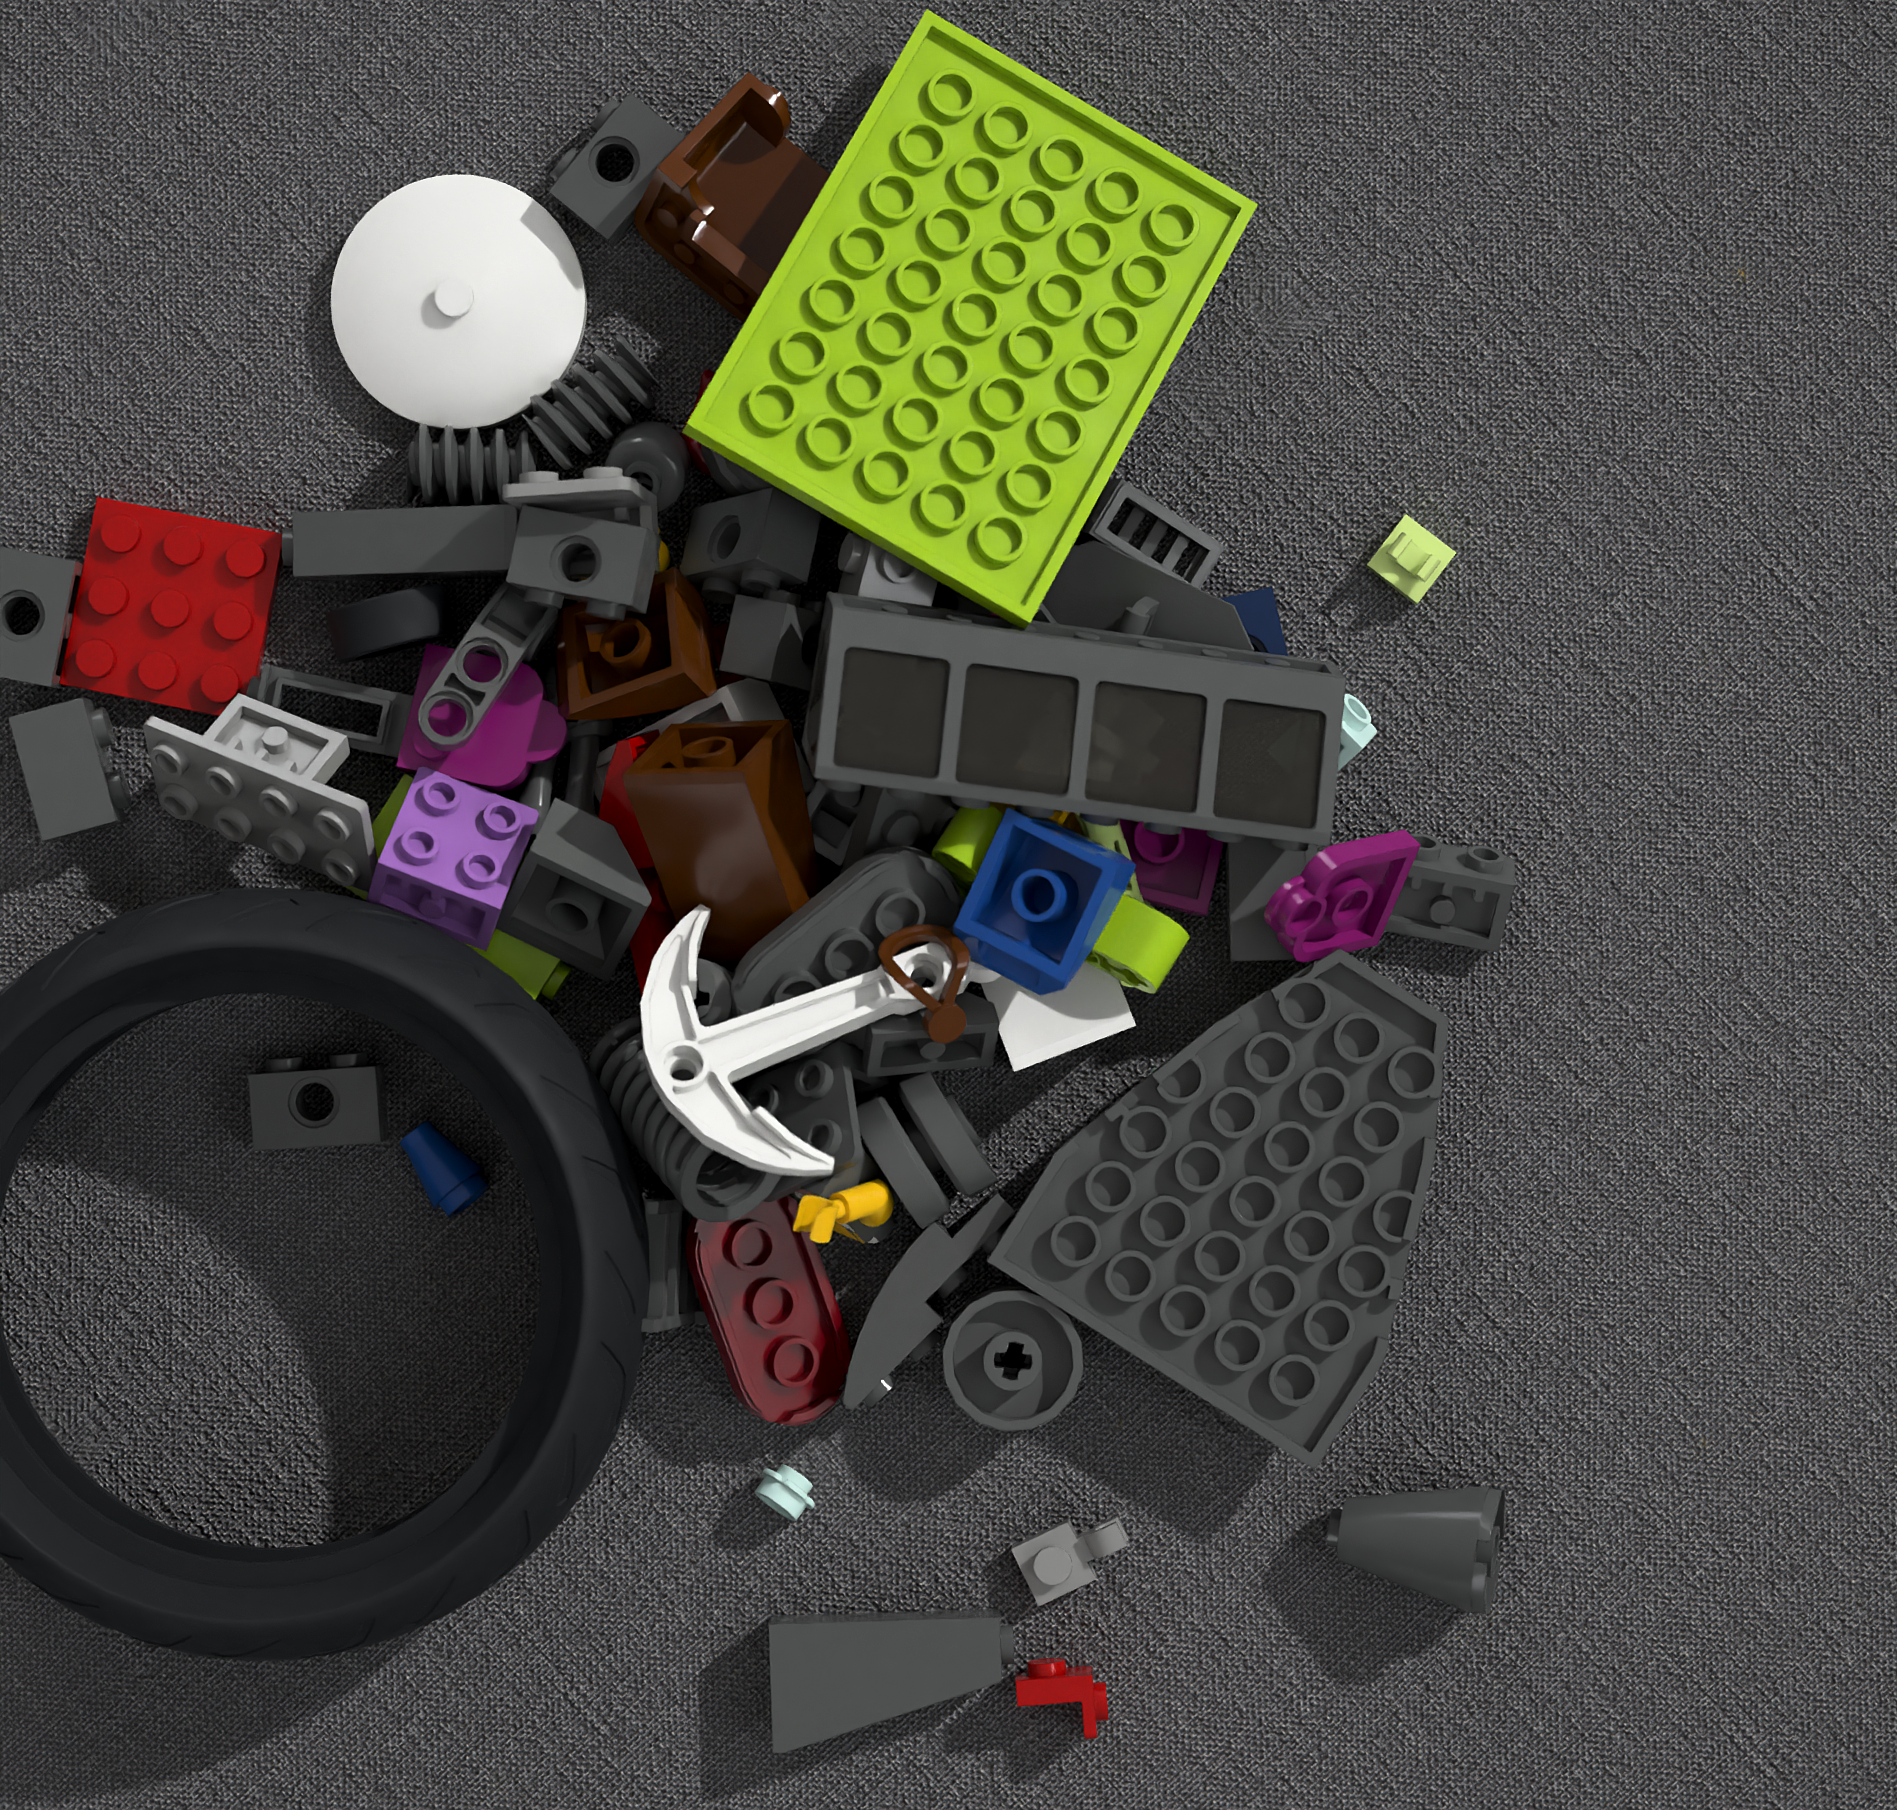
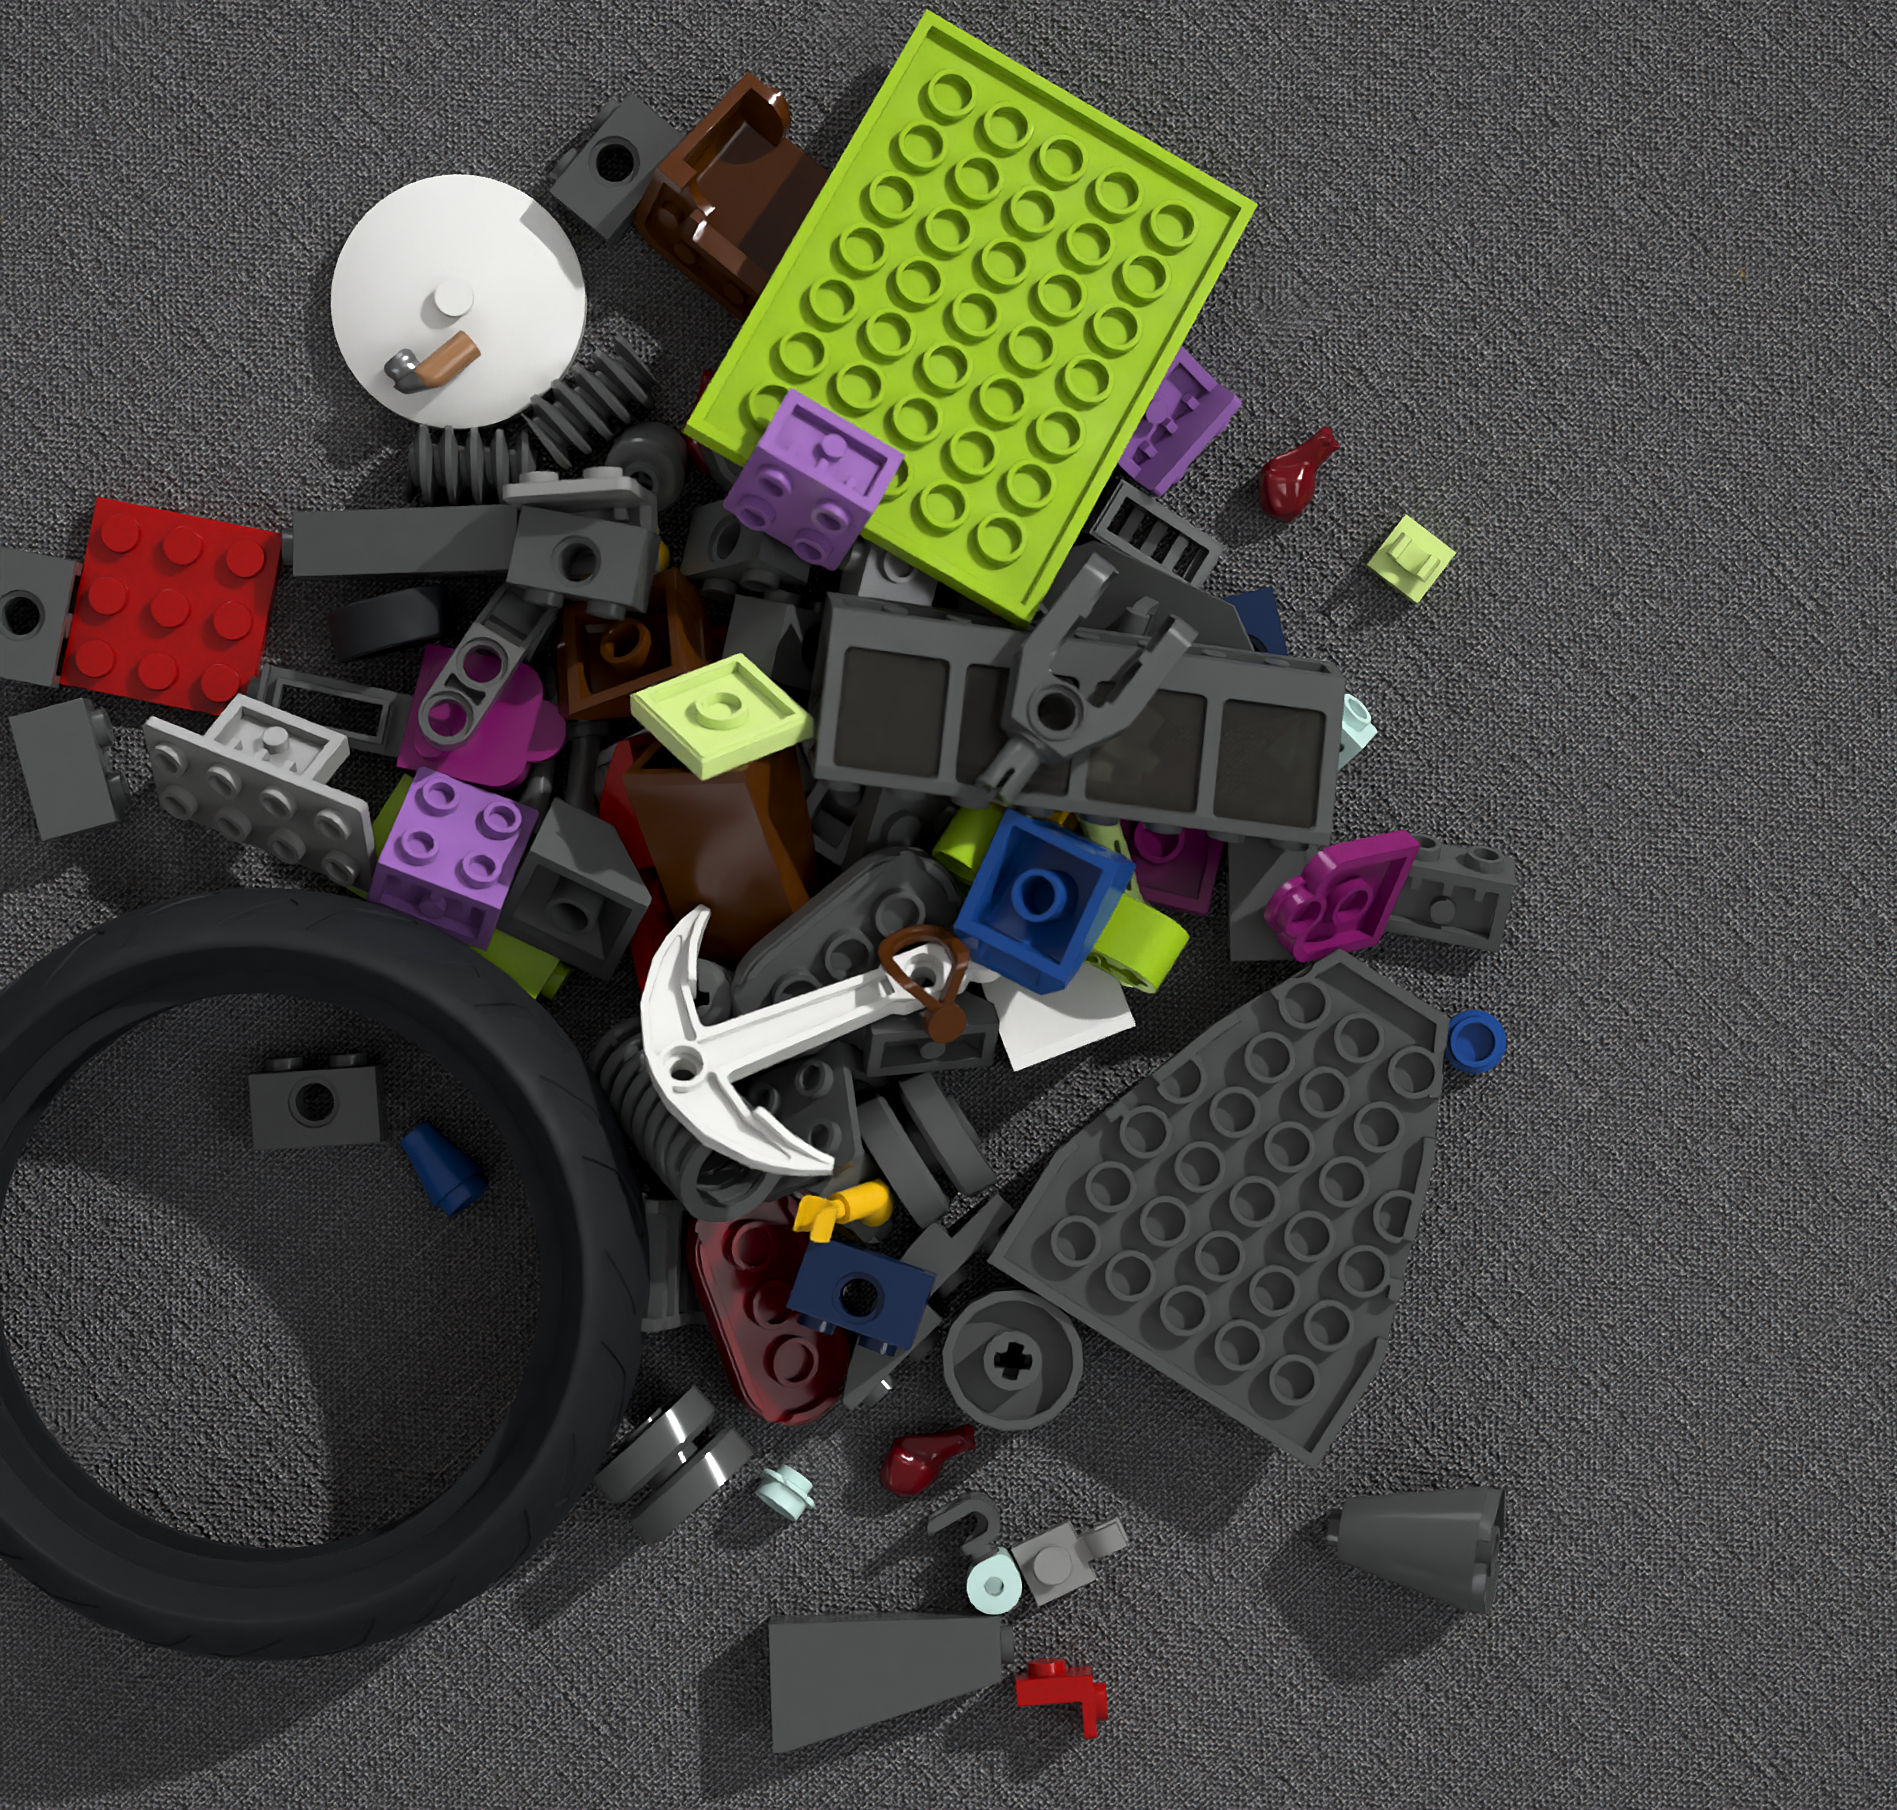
(436, 369): none -> medium nougat arm
(671, 1464): none -> dark grey wheel
(721, 716): none -> yellowish green tile
(812, 481): none -> medium lavender bracket
(900, 1288): none -> dark blue brick
(917, 1459): none -> dark red animal
(993, 1575): none -> leg
(1034, 684): none -> dark grey piece
(1177, 425): none -> medium lavender bracket
(1290, 478): none -> dark red animal
(1475, 1041): none -> blue plate

